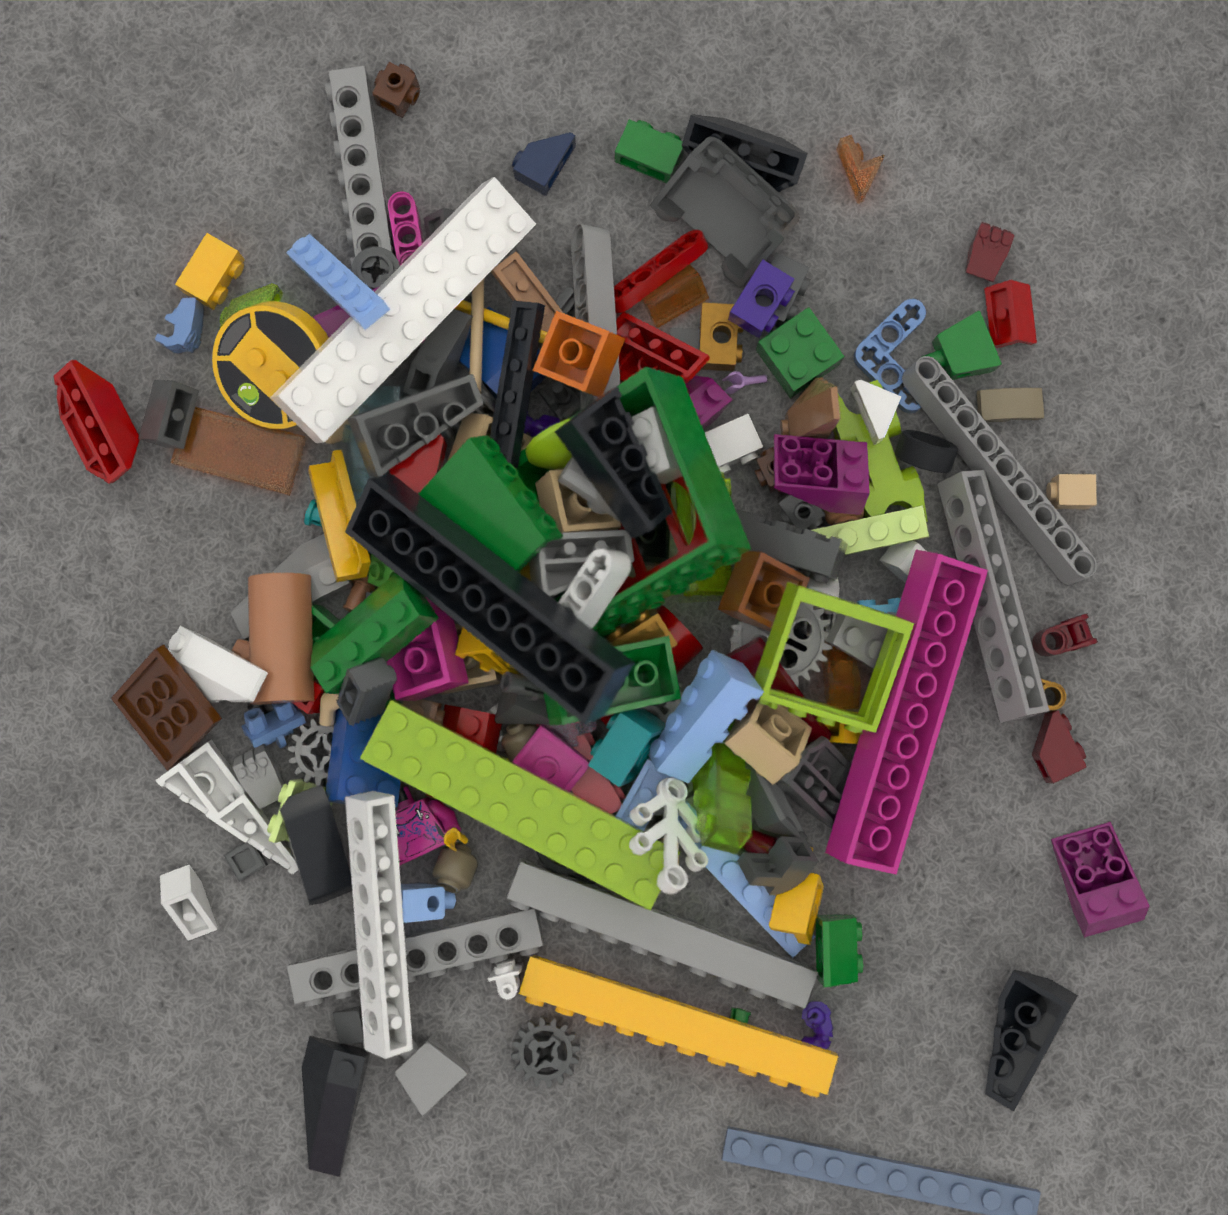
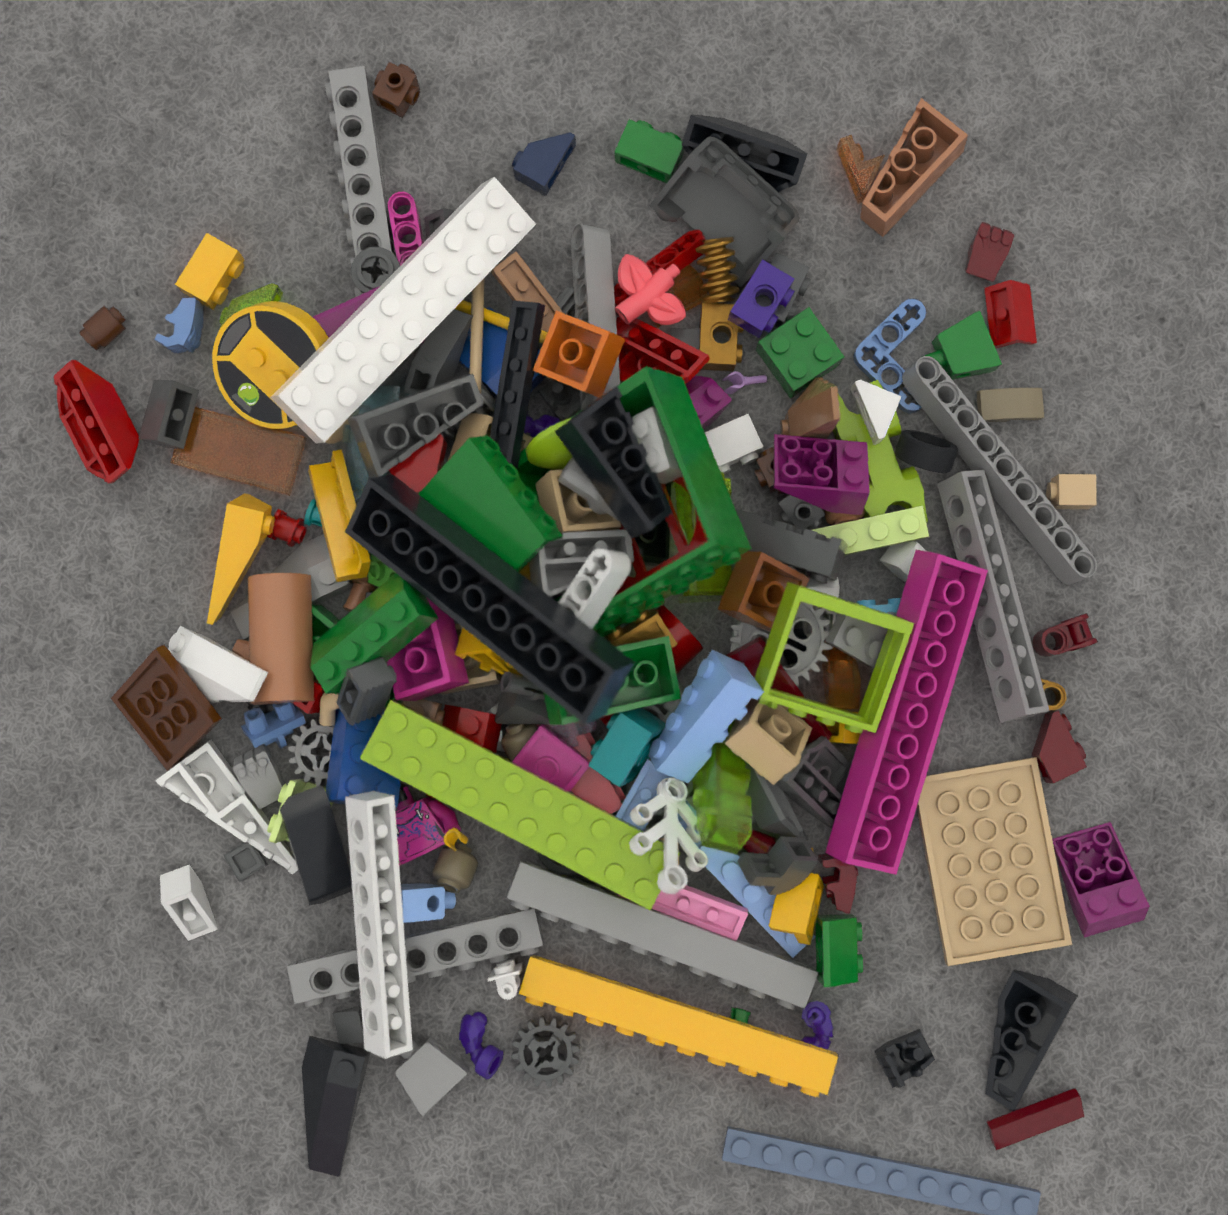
(103, 327): none -> reddish brown brick
(243, 534): none -> yellow wedge
(288, 528): none -> red brick
(337, 281): light blue plate -> none
(486, 1058): none -> dark purple arm
(648, 292): none -> coral plant
(703, 911): none -> bright pink plate
(717, 270): none -> pearl gold piece
(841, 884): none -> dark red hand
(904, 1057): none -> black hand
(916, 162): none -> nougat wedge
(992, 862): none -> tan plate
(1035, 1119): none -> dark red tile

